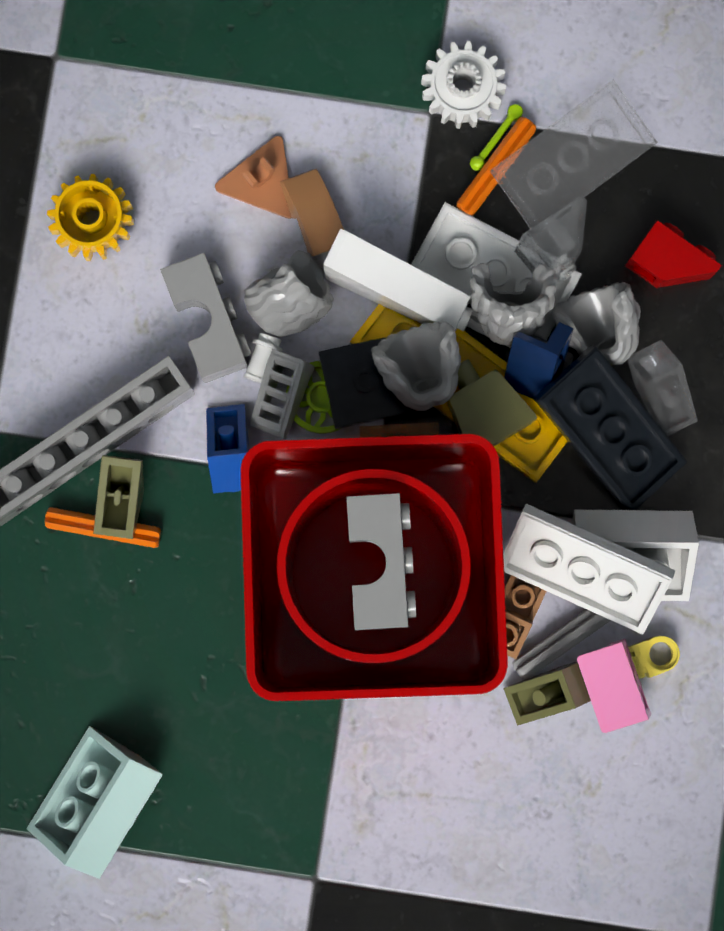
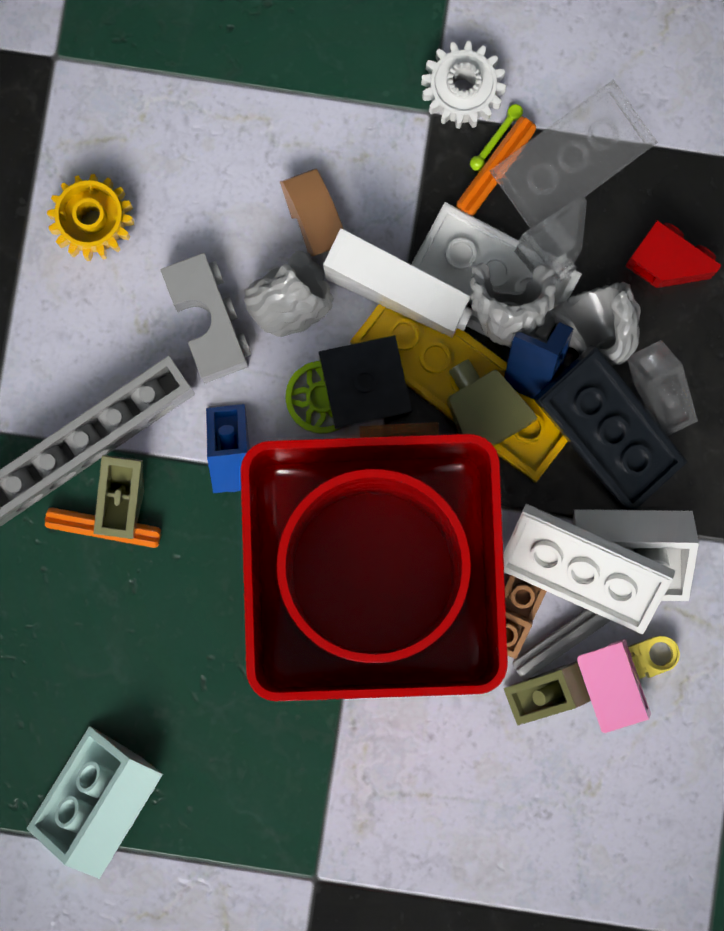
(259, 178): nougat piece -> none
(260, 356): white pin -> none
(271, 377): light grey slope -> none
(381, 522): light grey arch -> none
(420, 364): light grey hair -> none

